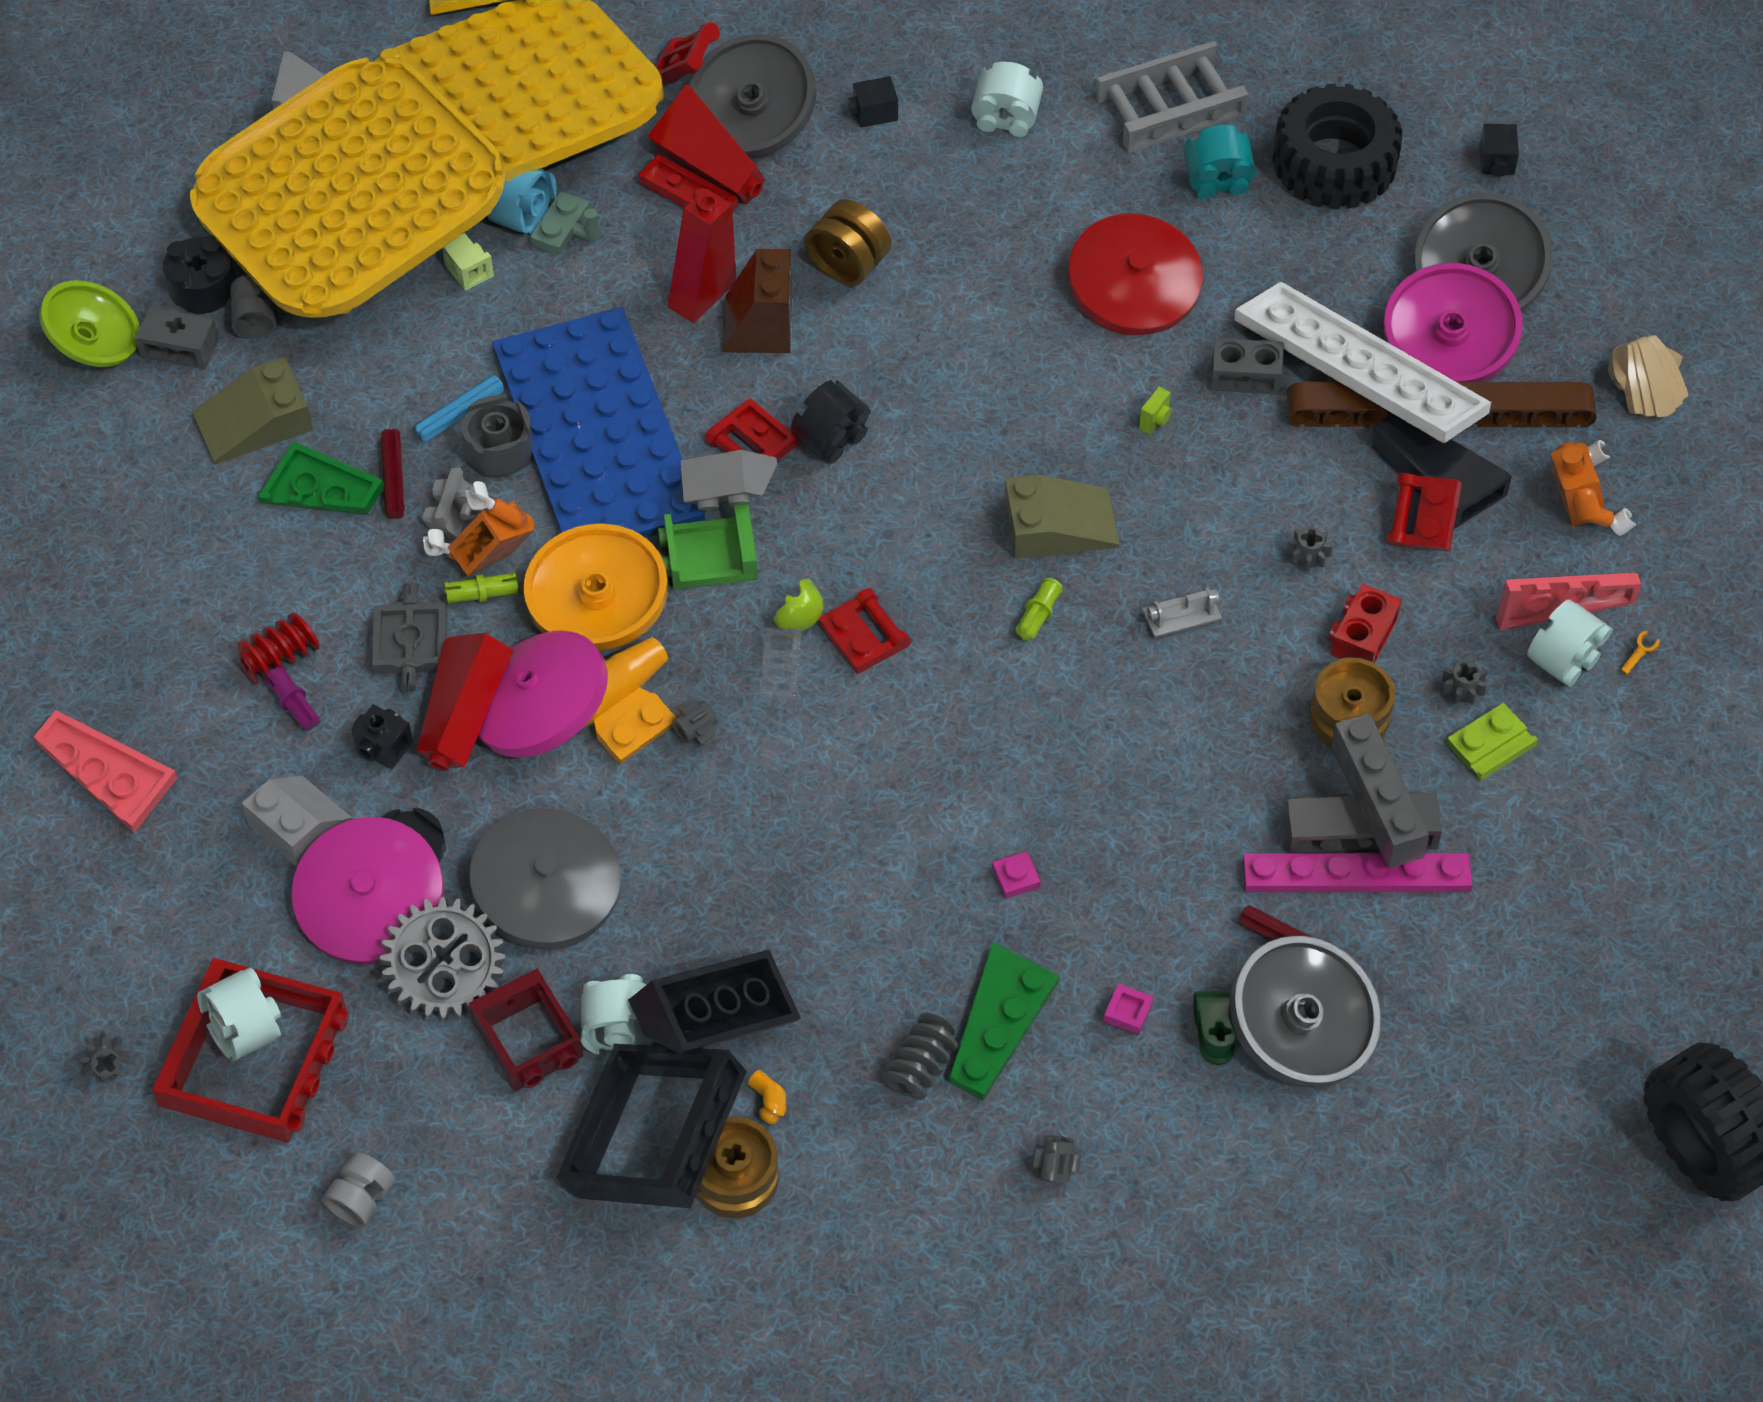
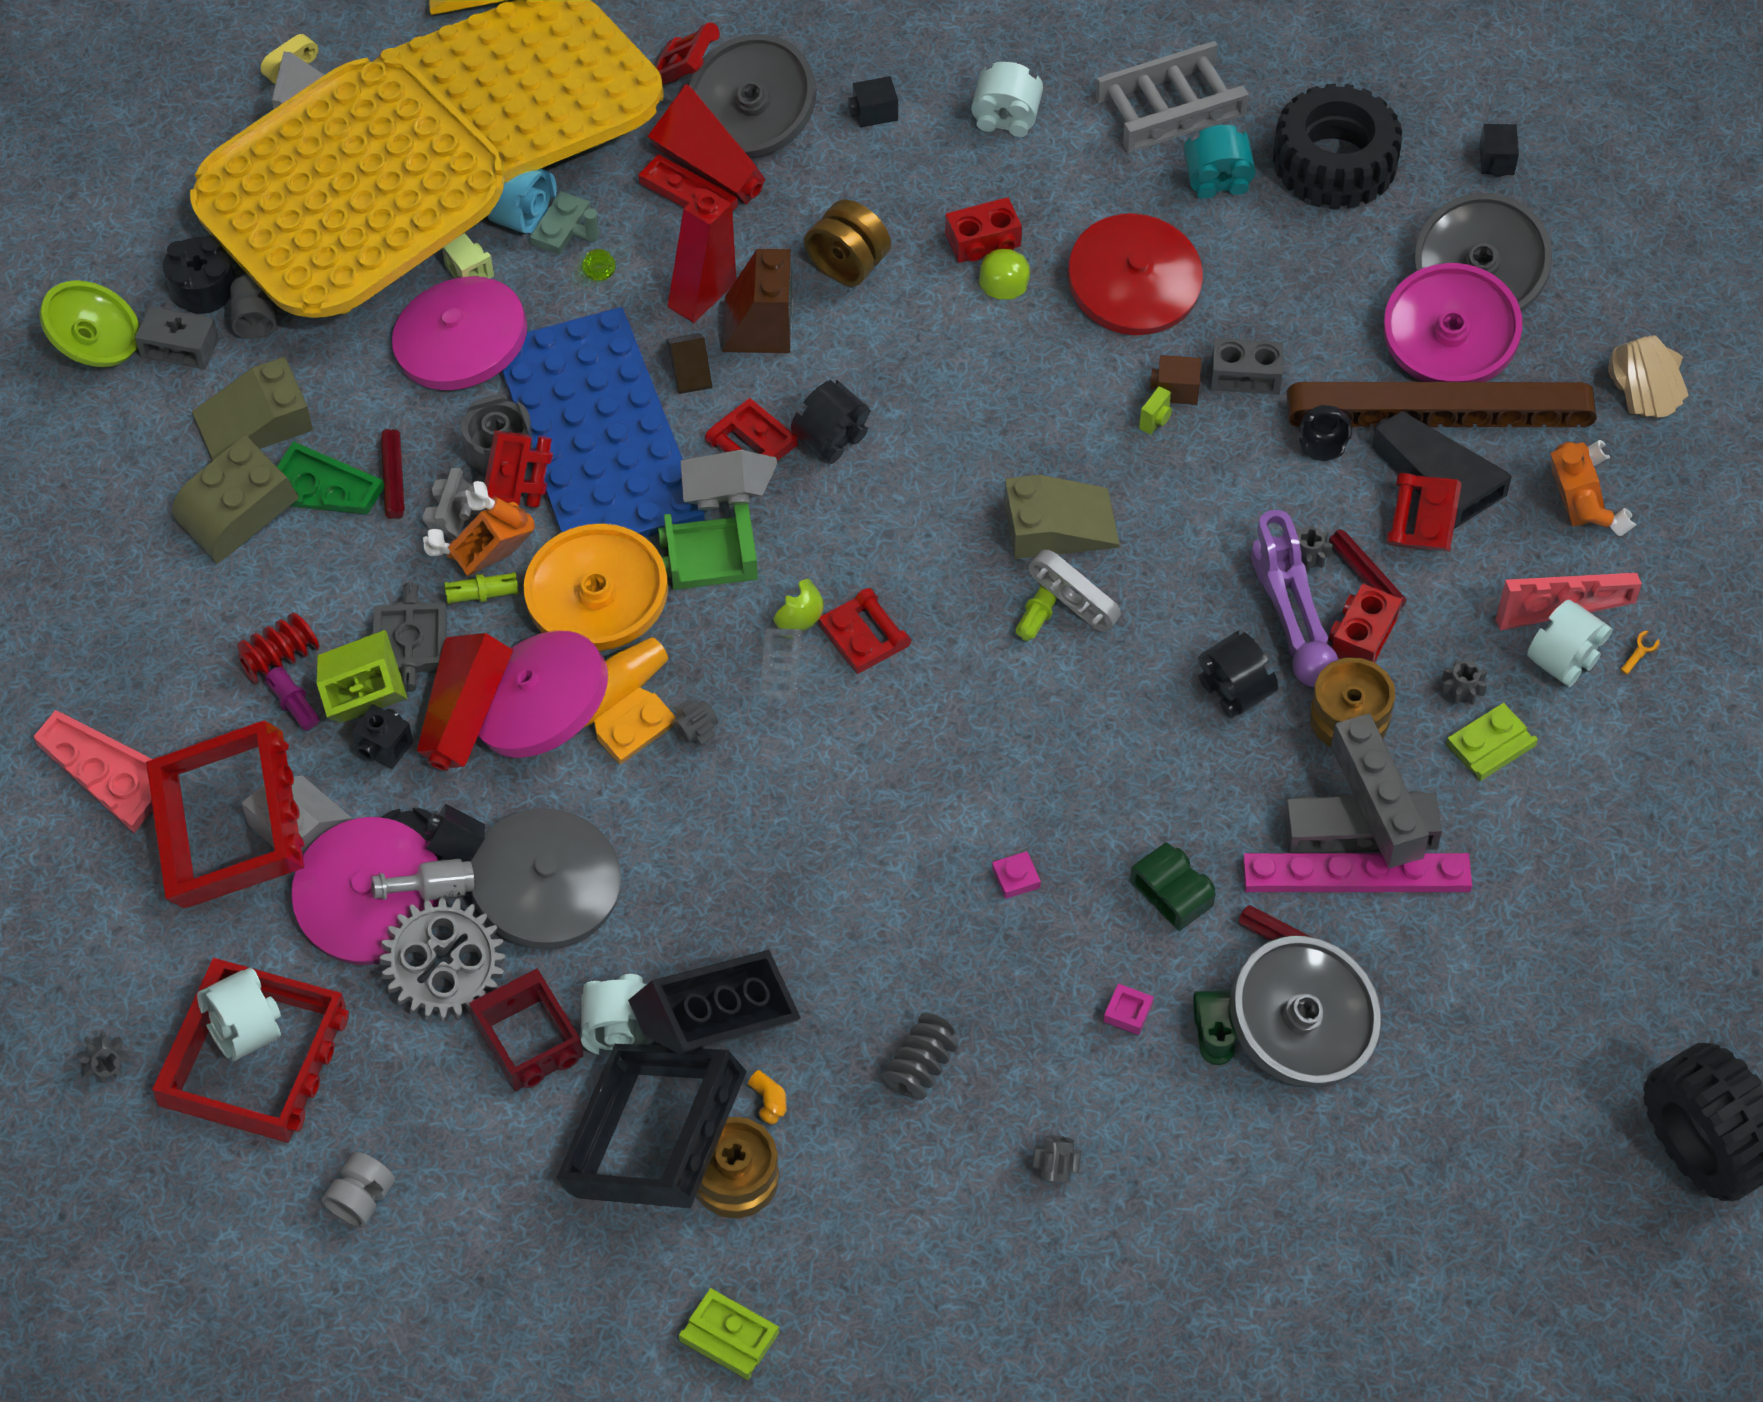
(171, 826): none -> red window
(232, 499): none -> olive brick
(299, 45): none -> light yellow beam
(359, 676): none -> lime slope
(432, 880): none -> light grey piece
(454, 834): none -> black brick
(456, 409): dark azure axle -> none
(459, 333): none -> dark pink dish
(508, 467): none -> red plate
(601, 258): none -> clear neon green plate
(690, 363): none -> dark brown slope
(729, 1333): none -> lime plate
(982, 229): none -> red brick
(1001, 1015): green wing -> none
(1004, 274): none -> lime hair
(1090, 605): none -> light grey beam
(1173, 886): none -> dark green brick
(1179, 376): none -> reddish brown brick
(1183, 612): light grey hinge -> none
(1237, 673): none -> black brick
(1282, 568): none -> medium lavender piece
(1325, 432): none -> black hair
(1362, 564): none -> dark red axle
(1363, 362): white plate -> none

